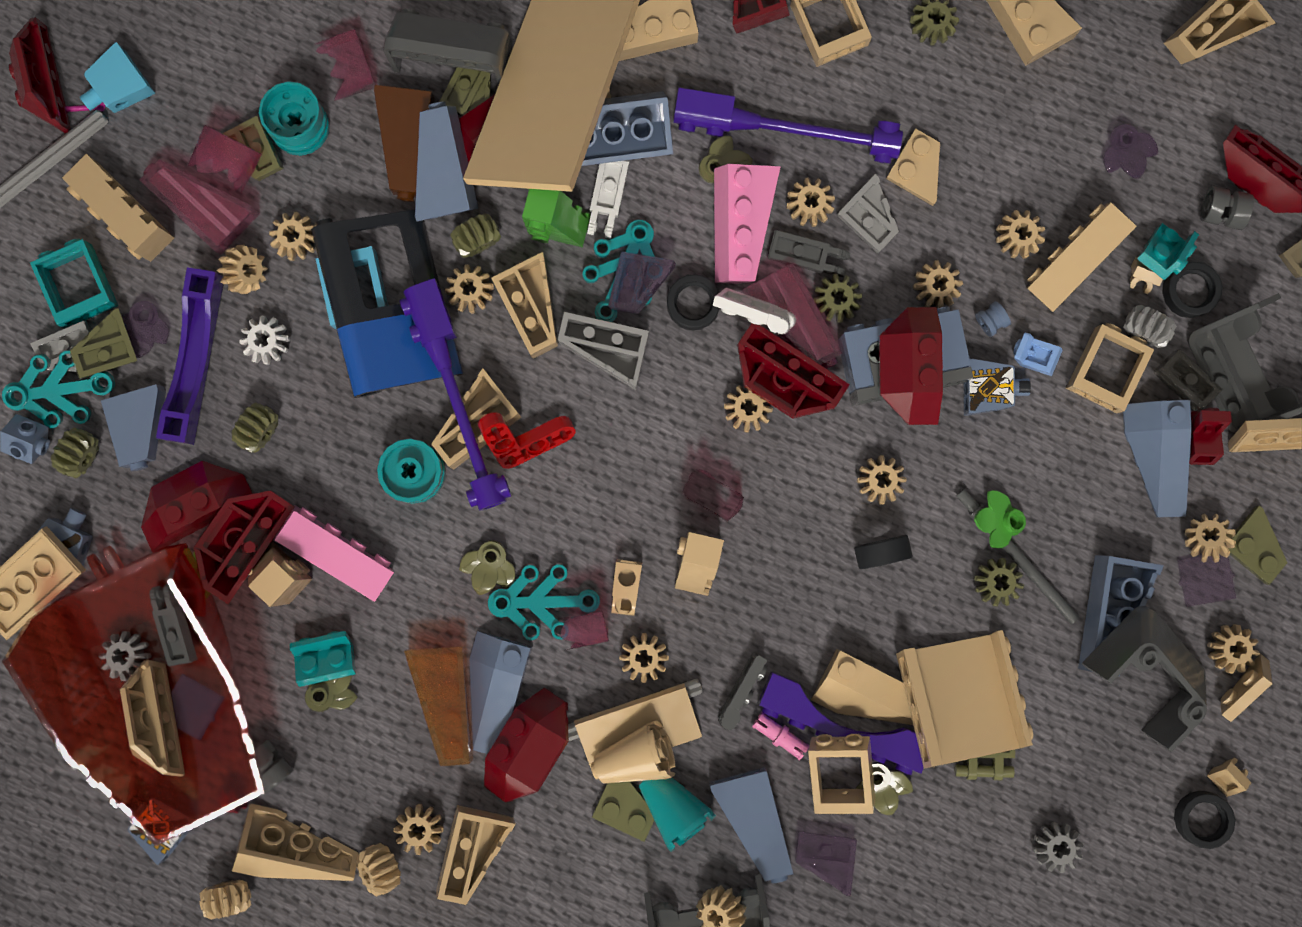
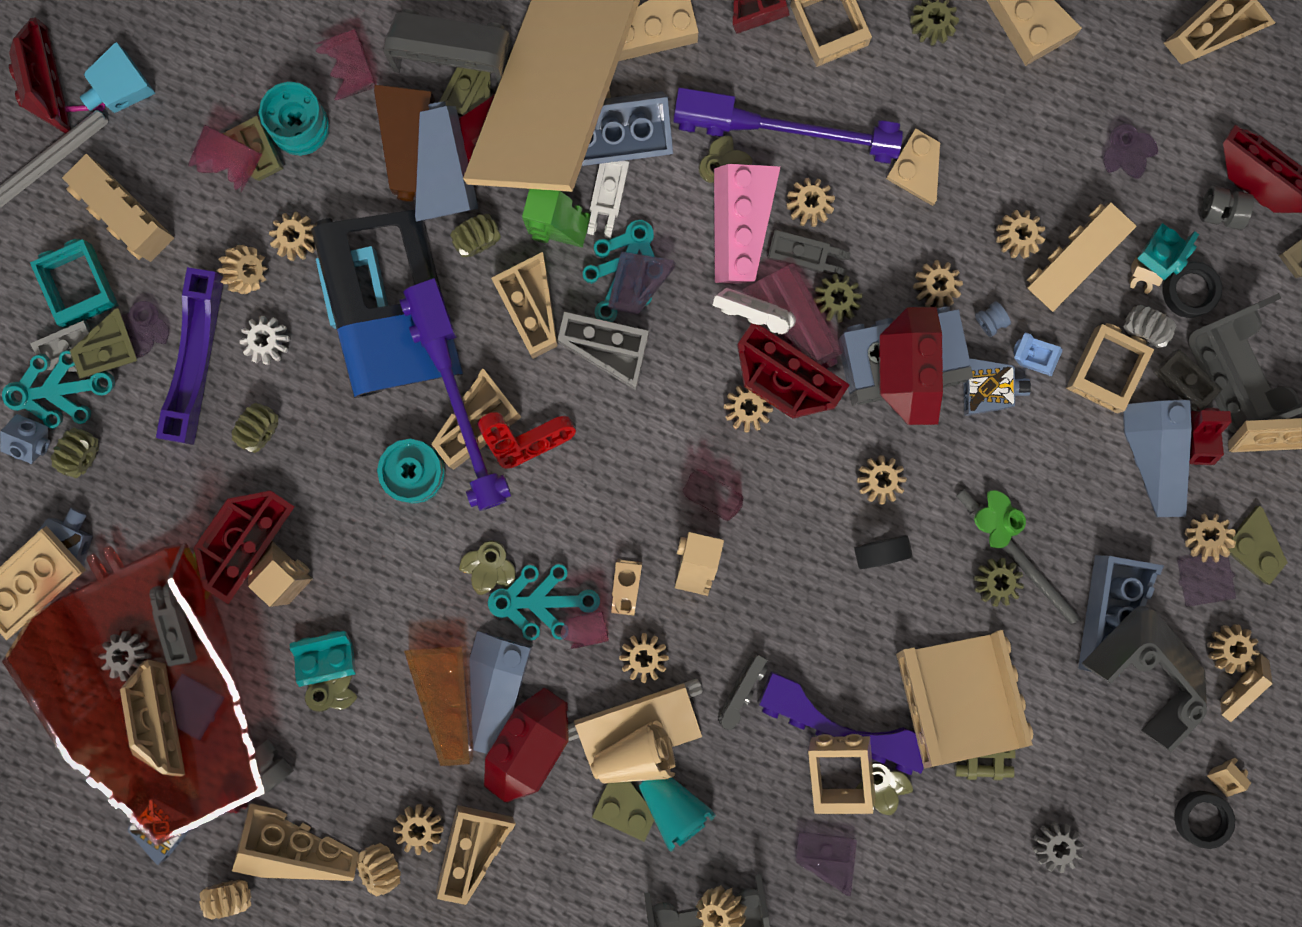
(134, 425): sand blue slope -> none
(189, 502): dark red wedge -> none
(205, 209): clear pink slope -> none
(334, 553): bright pink wedge -> none
(459, 294): tan gear -> none
(677, 287): black tyre -> none
(754, 816): sand blue slope -> none
(780, 736): bright pink pin -> none
(861, 691): tan wedge -> none
(870, 215): light grey wing -> none

